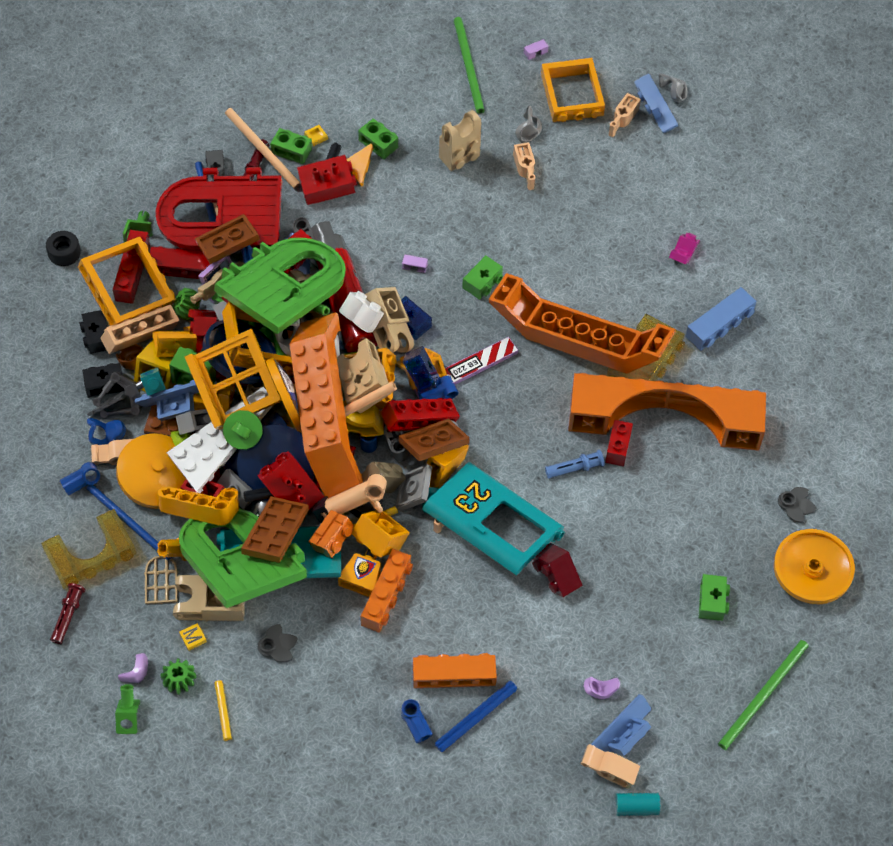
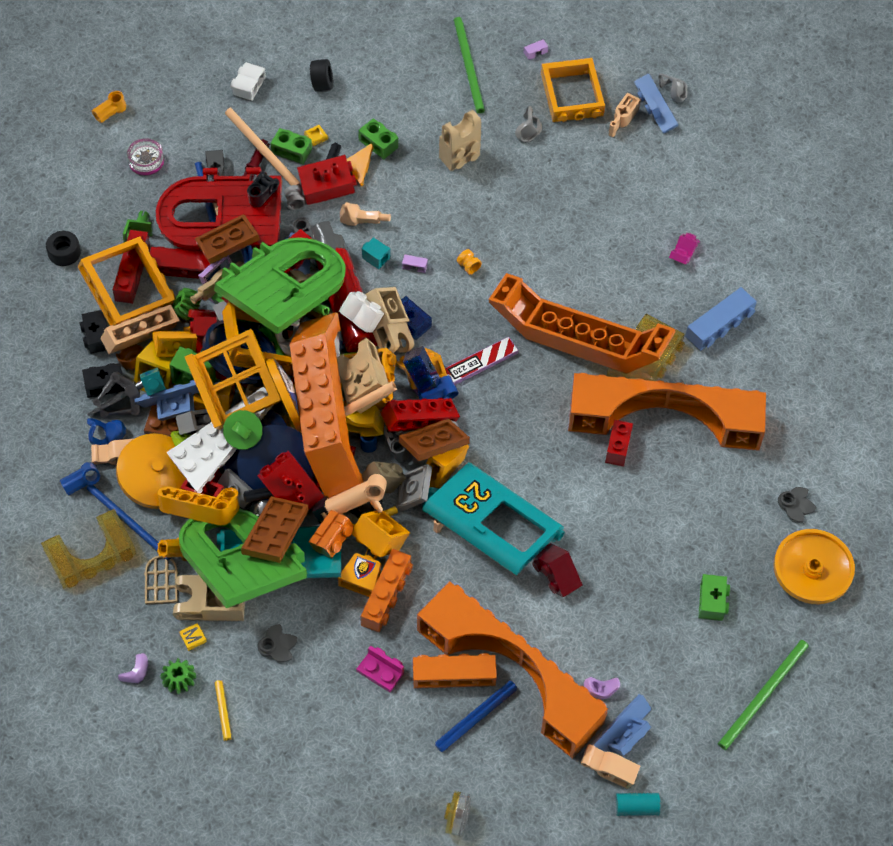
(70, 604): dark red pin -> none
(114, 104): none -> light orange piece
(127, 709): bright green bracket -> none
(145, 156): none -> clear piece
(248, 81): none -> white brick
(263, 187): none -> black piece
(294, 197): none -> light grey wheel
(321, 75): none -> black tyre
(352, 215): none -> light nougat animal
(375, 253): none -> teal brick
(381, 668): none -> dark pink bracket
(416, 722): blue piece -> none
(458, 813): none -> clear piece
(459, 624): none -> orange arch
(470, 262): none -> light orange wheel
(483, 277): bright green brick -> none
(525, 163): light nougat piece -> none
(583, 462): medium blue pin -> none

